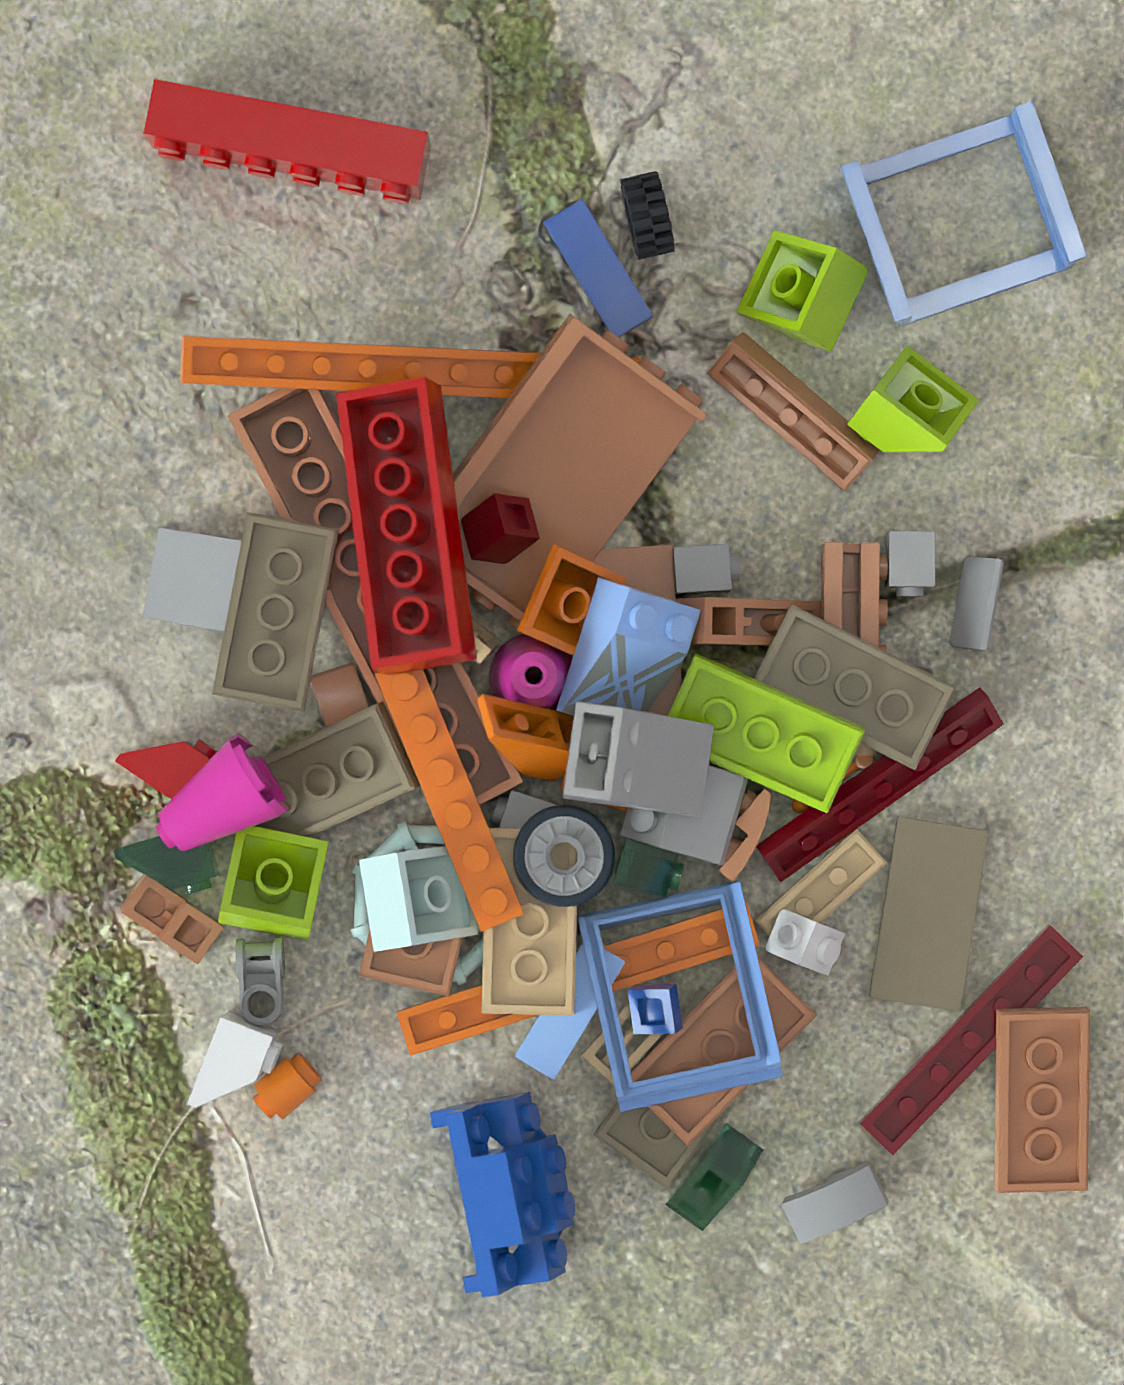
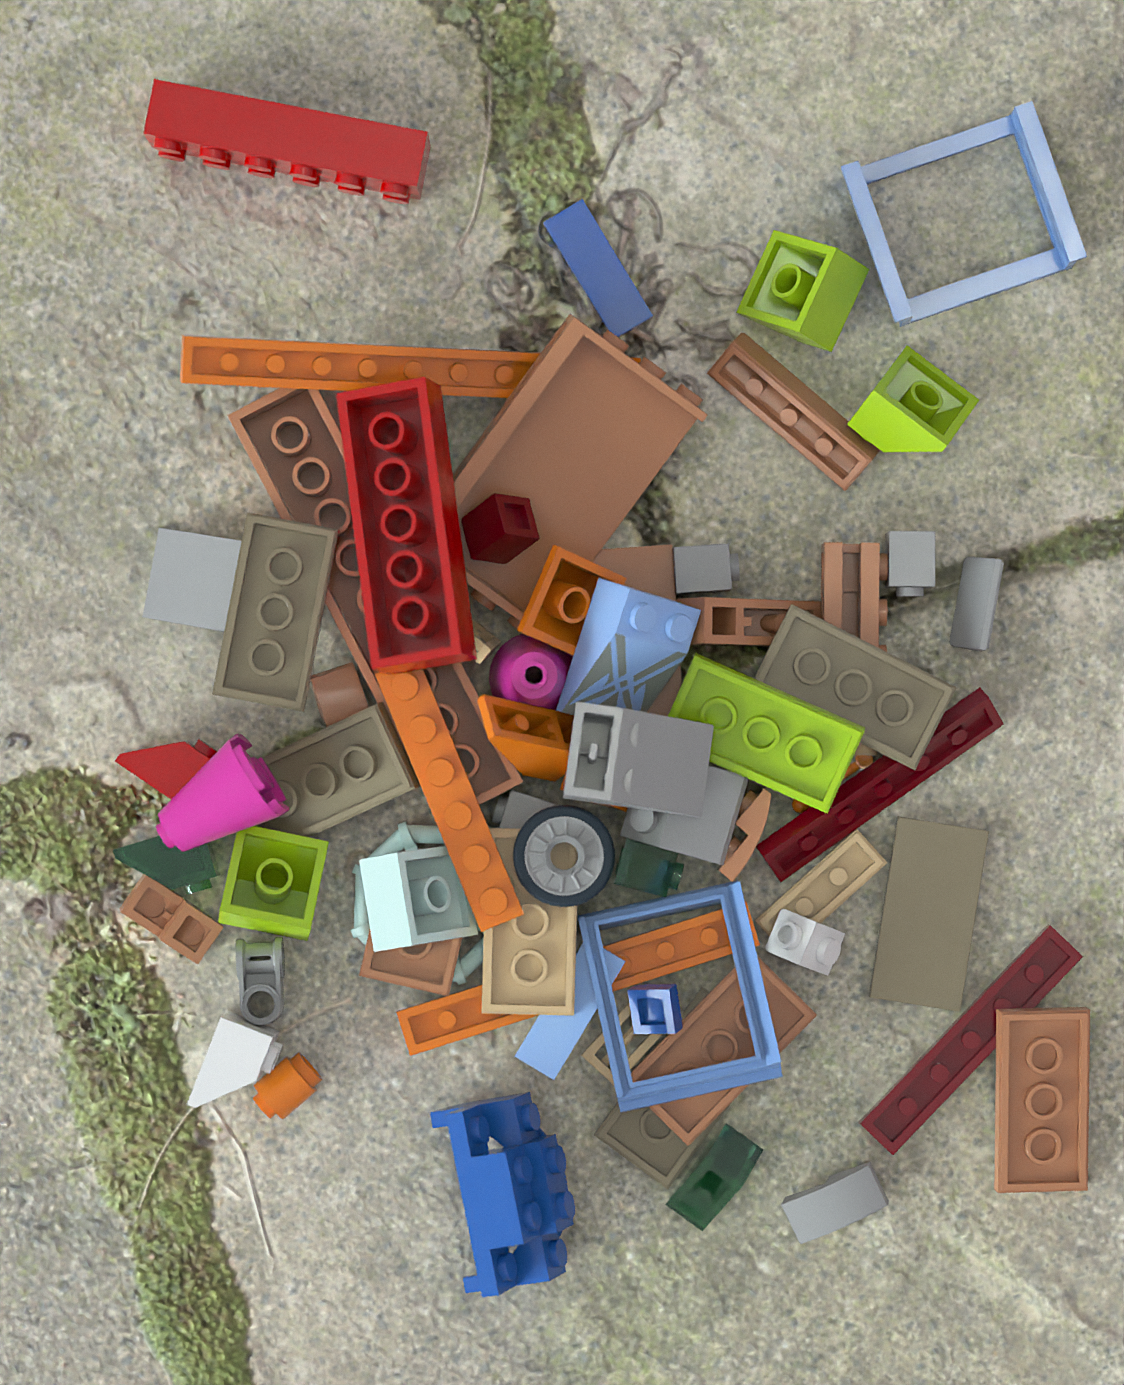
(647, 215): black tyre -> none

